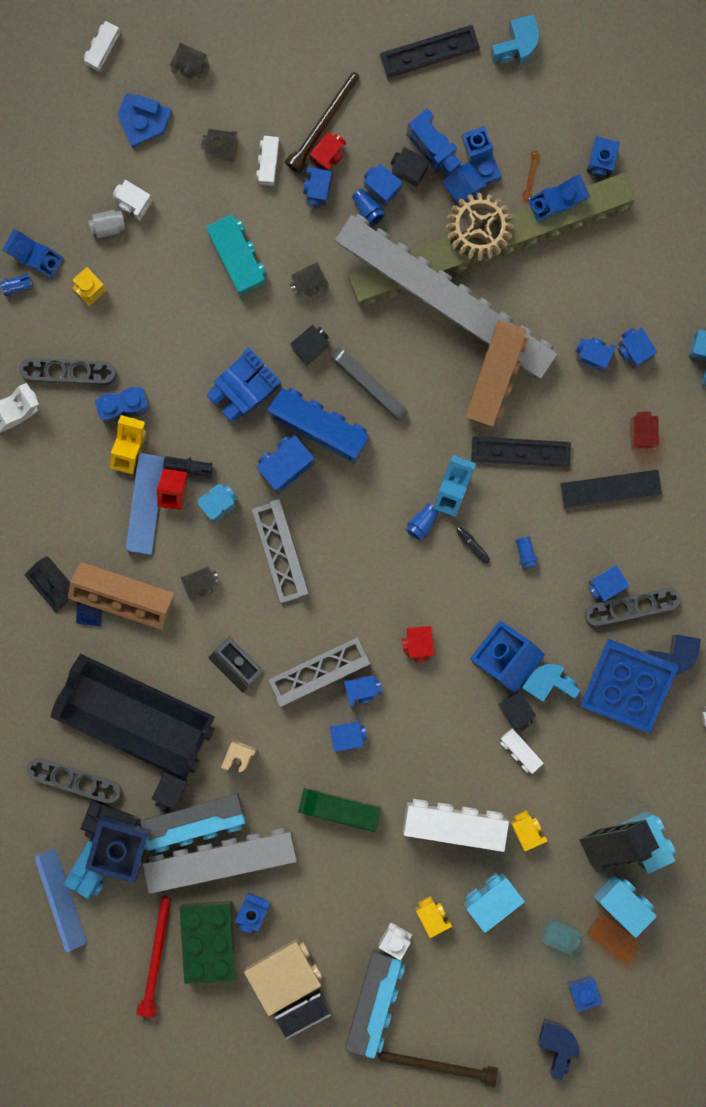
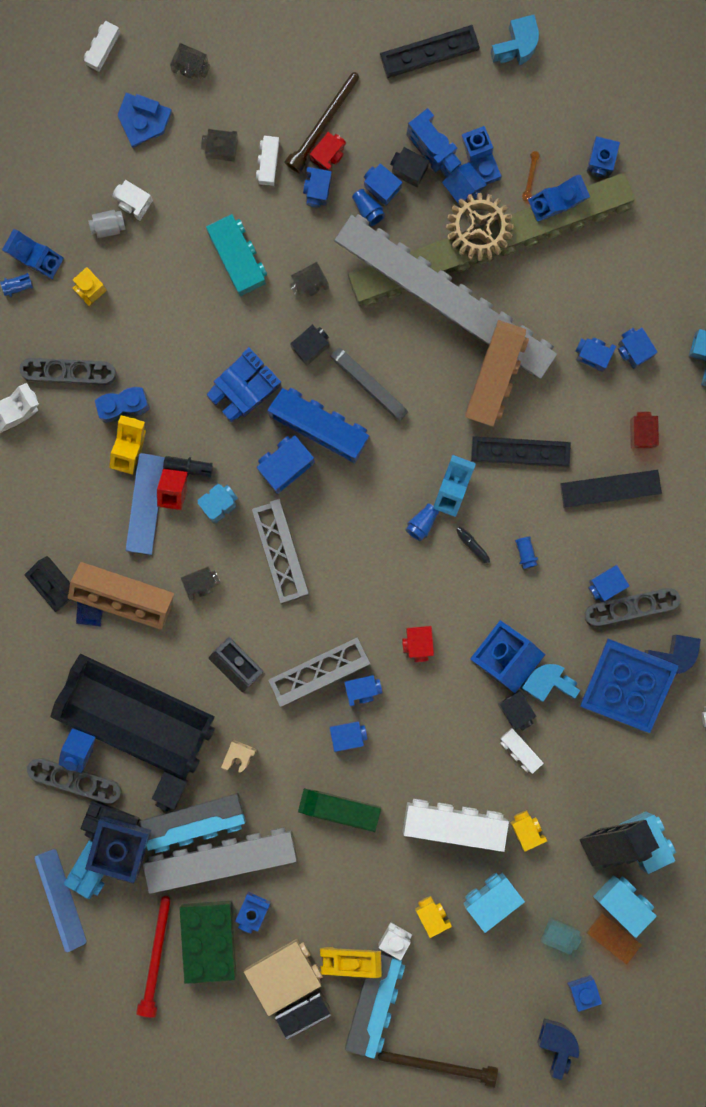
(76, 751): none -> blue brick
(351, 962): none -> yellow plate

